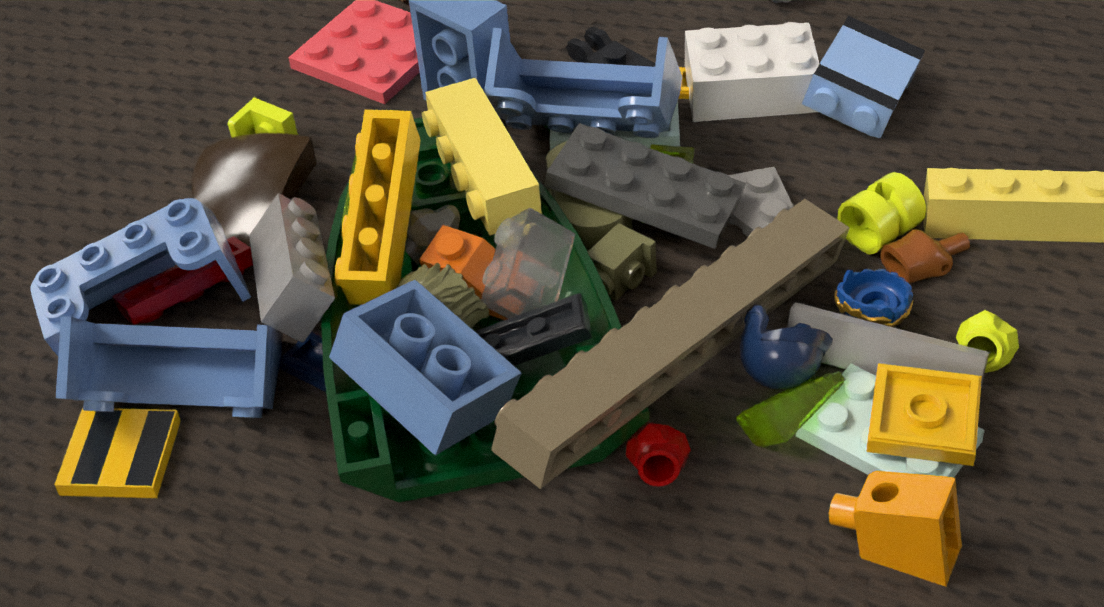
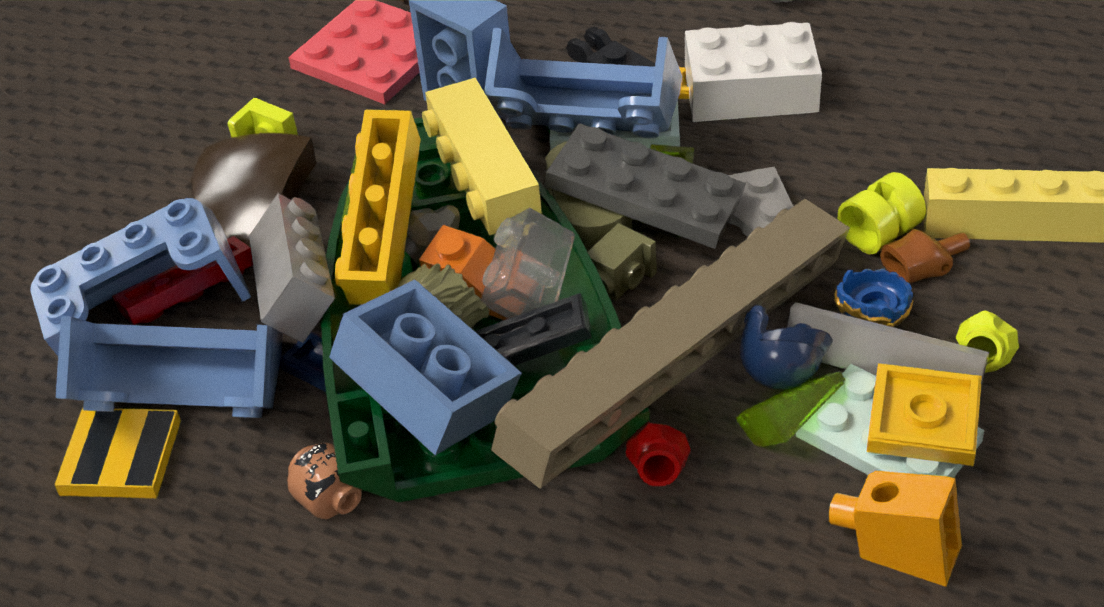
(316, 482): none -> nougat head
(862, 77): light blue panel -> none

